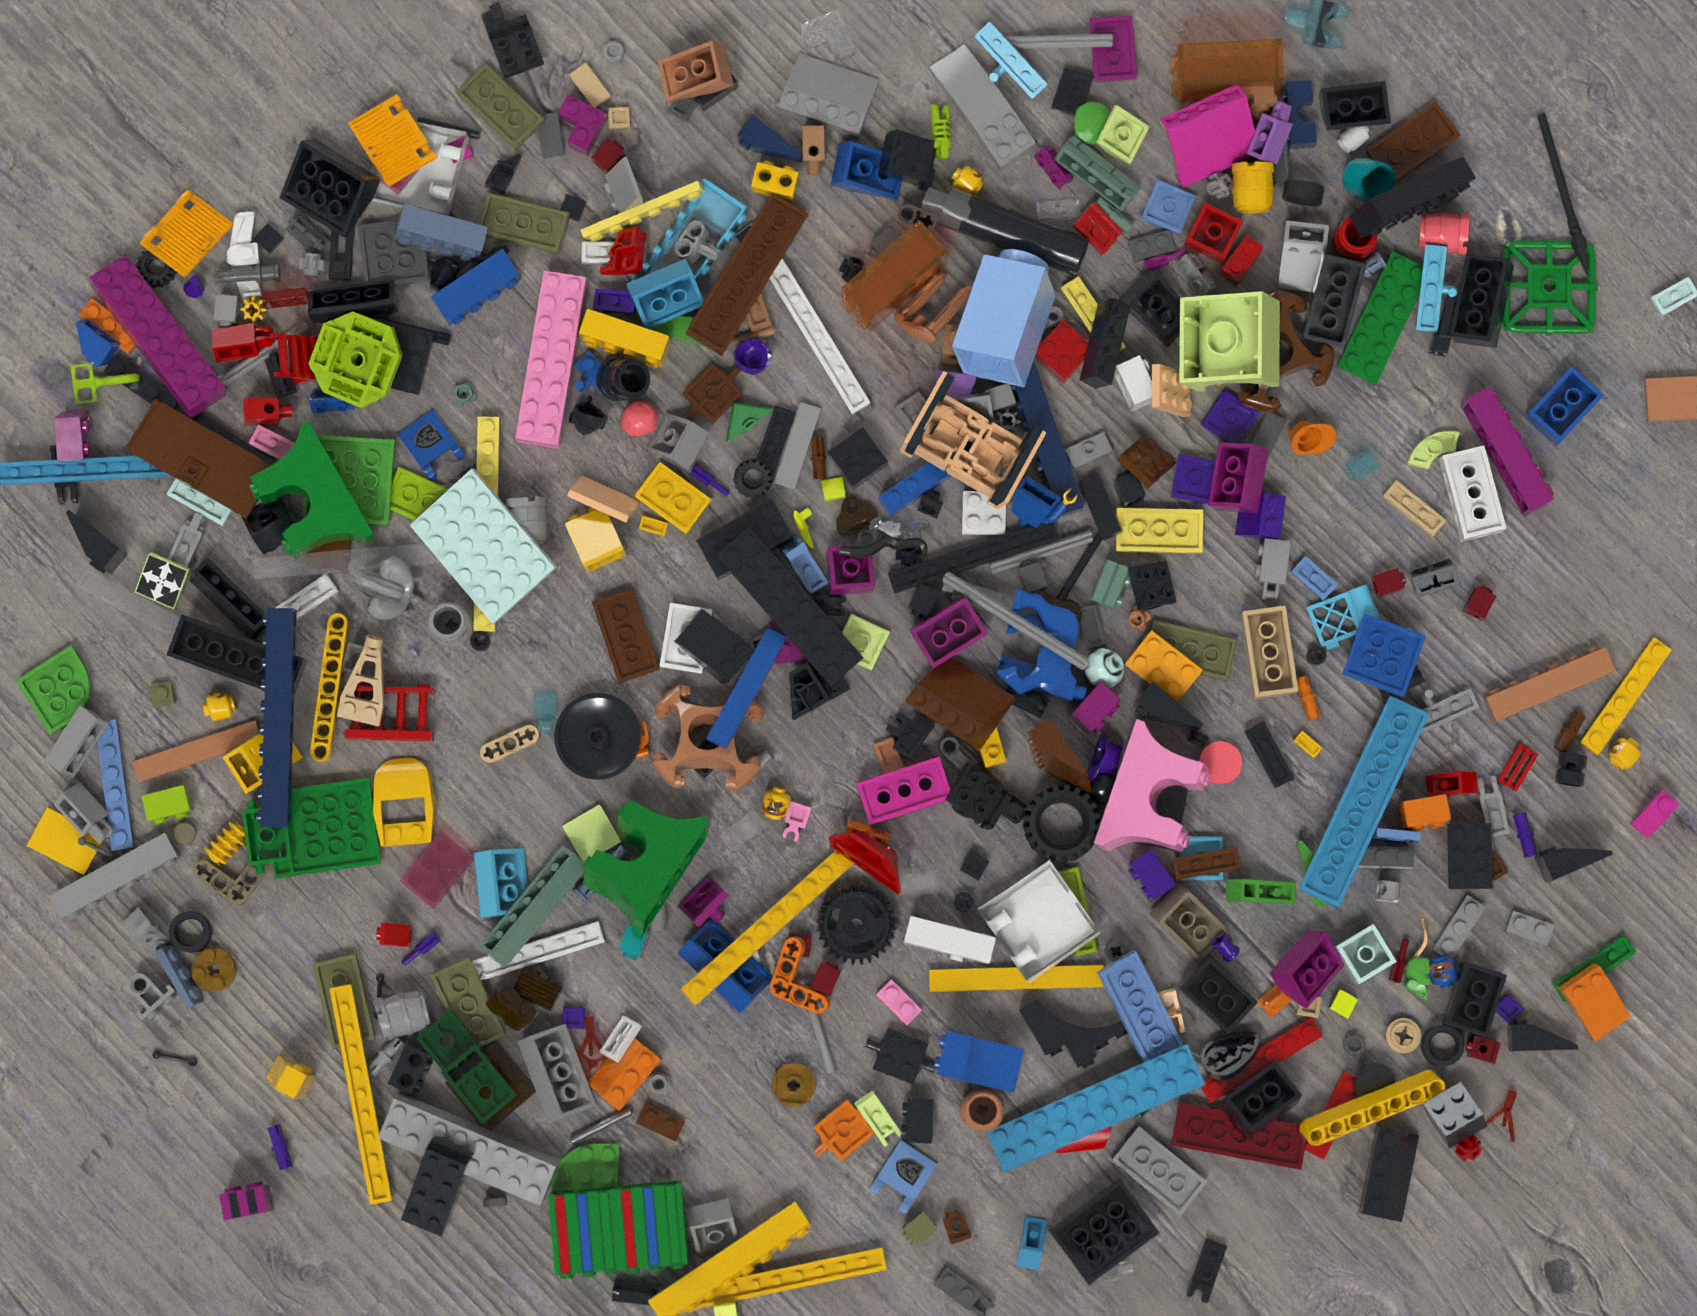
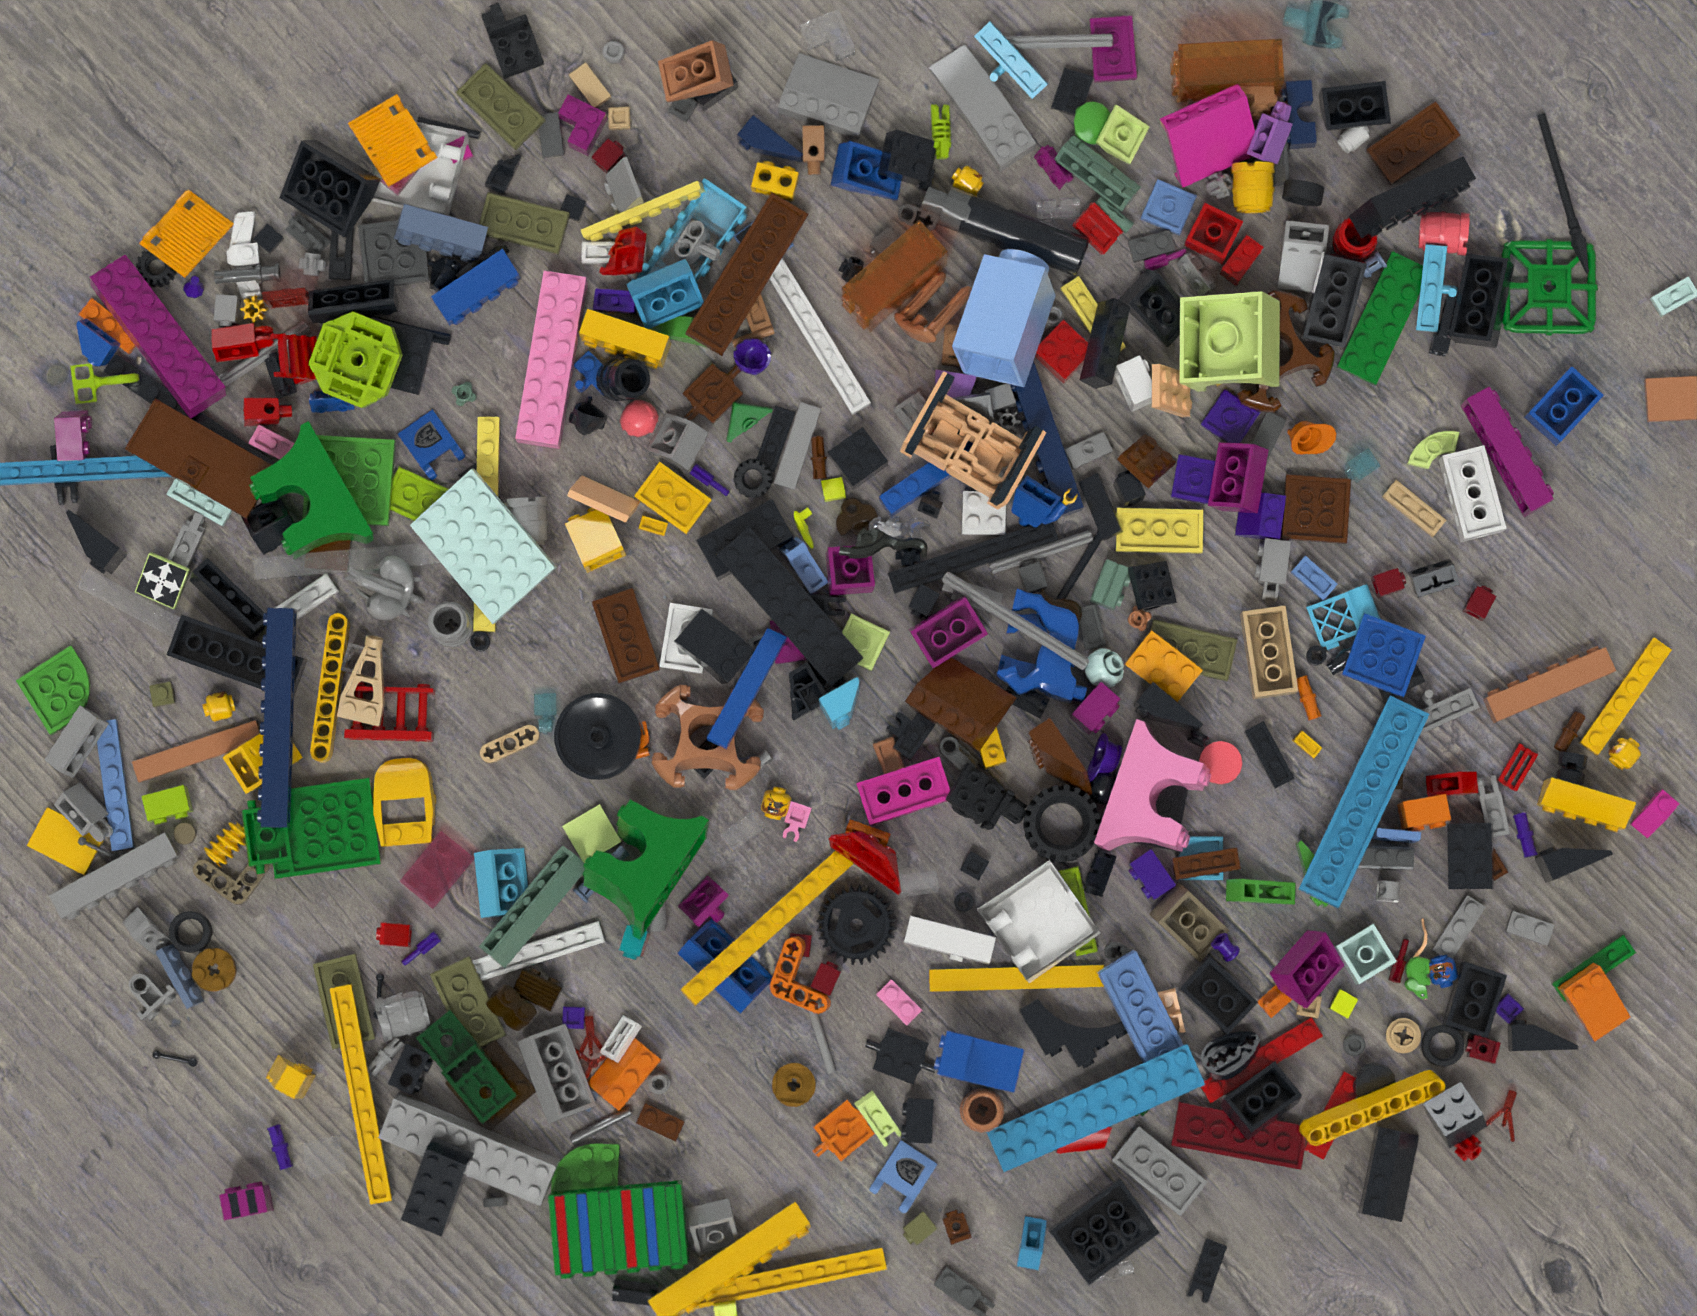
(840, 704): none -> medium azure slope
(1102, 868): none -> black hinge
(1316, 509): none -> reddish brown plate
(1338, 663): none -> black cone
(1367, 178): teal cylinder -> none
(1585, 804): none -> yellow slope

